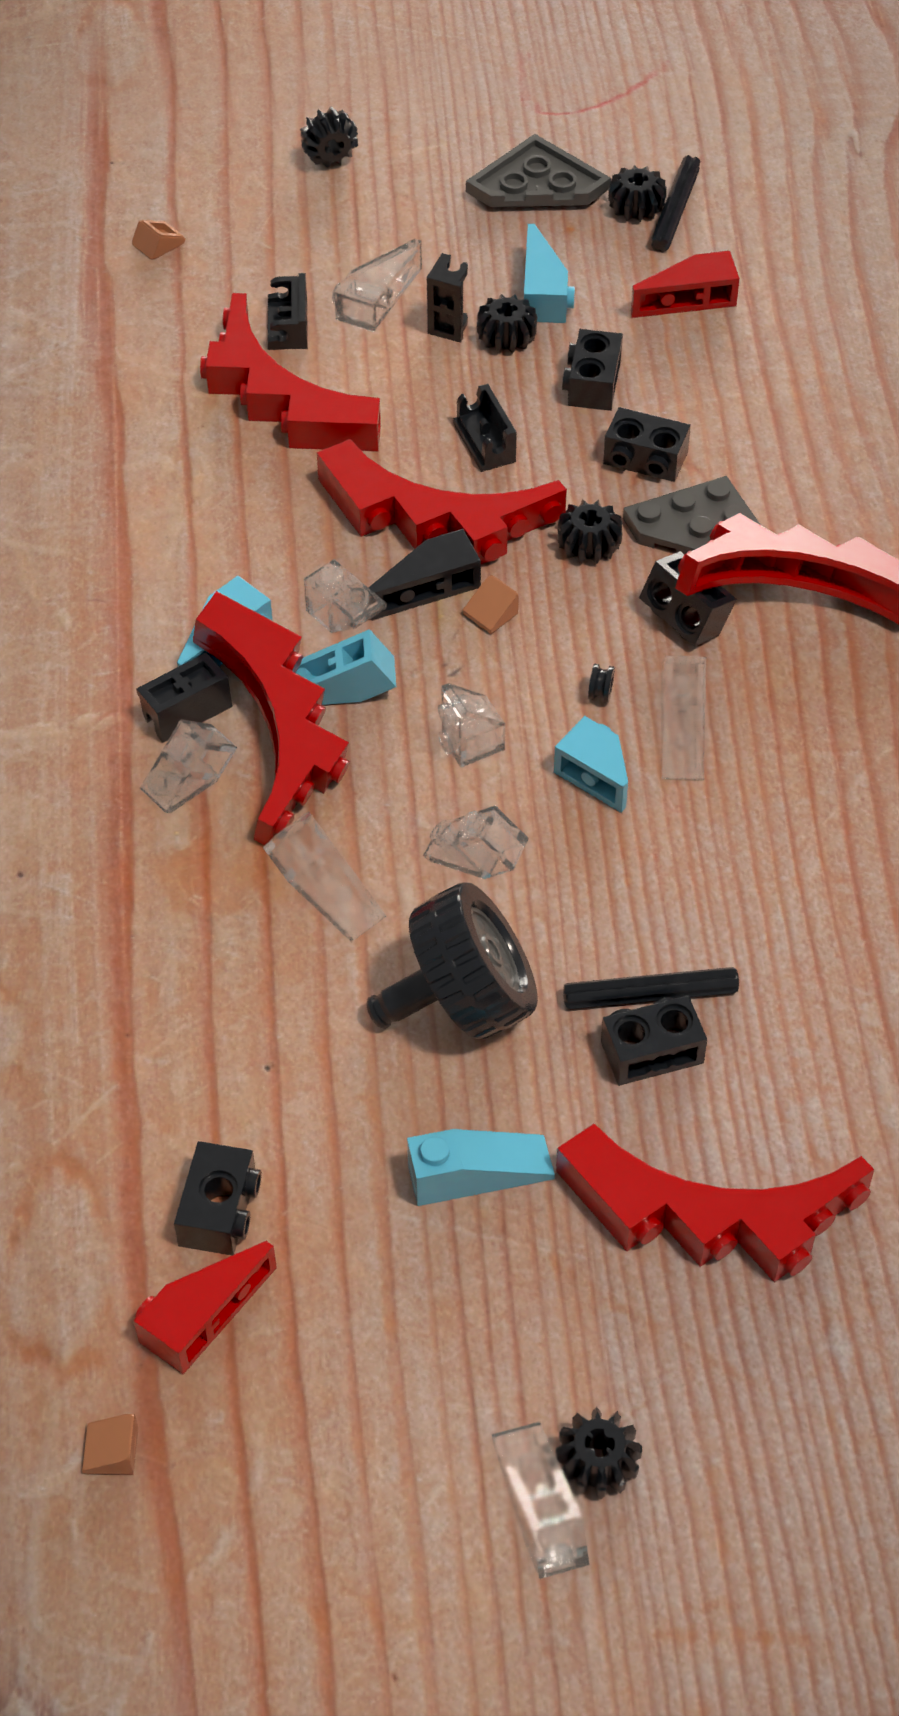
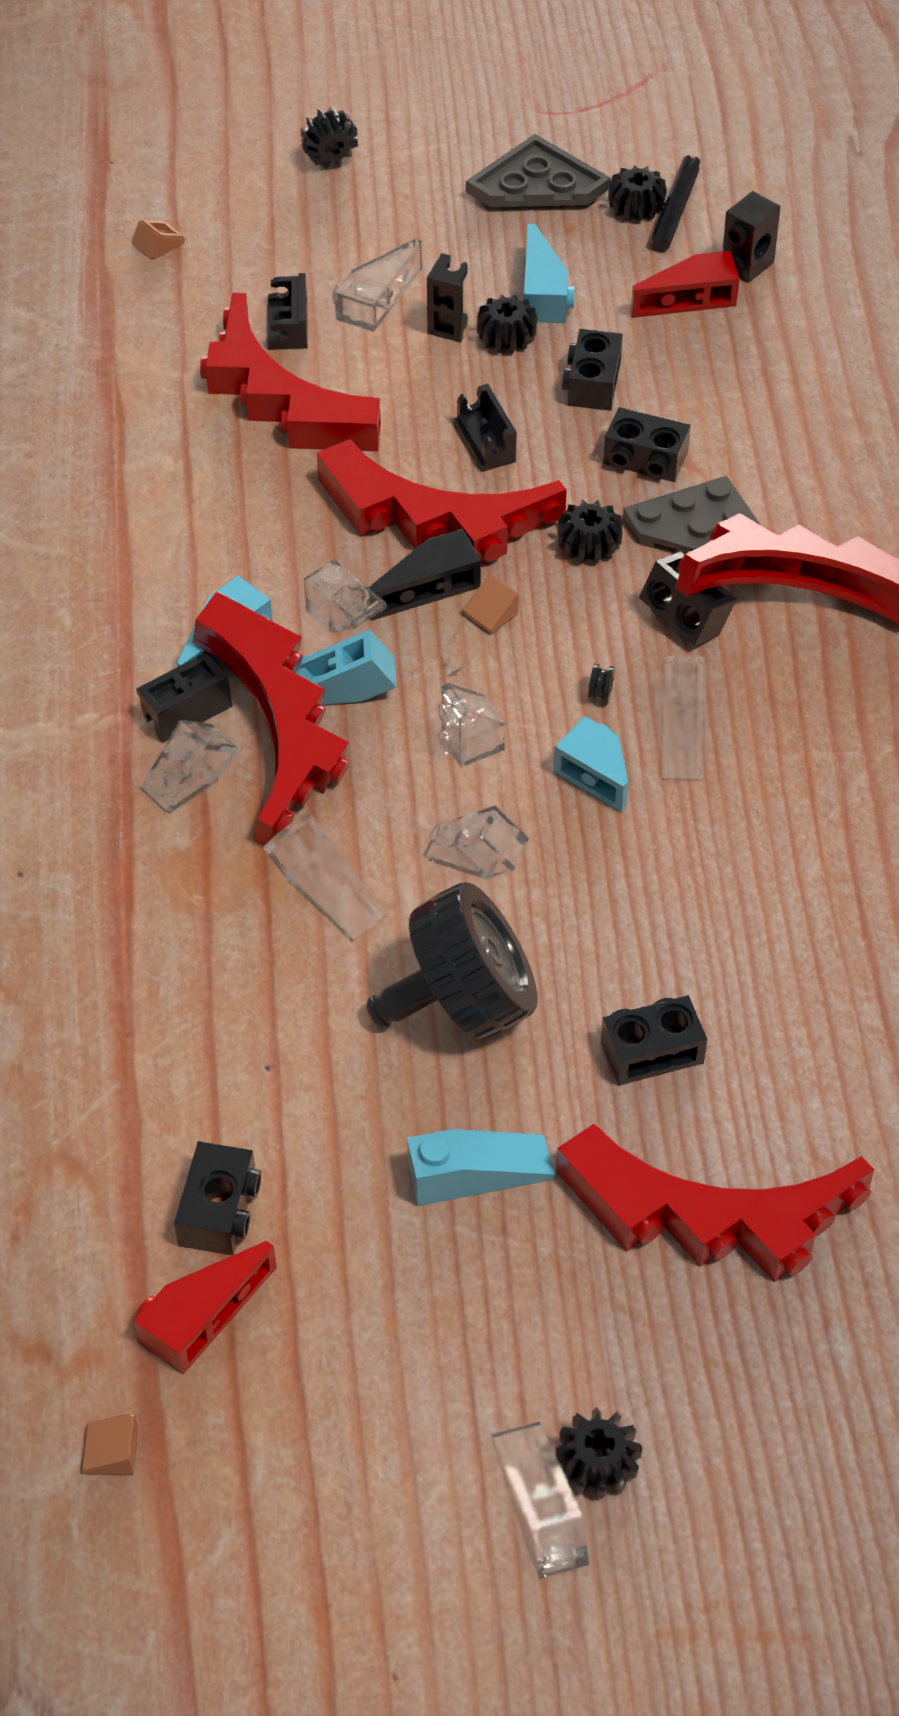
(650, 987): black axle -> none
(752, 234): none -> black brick

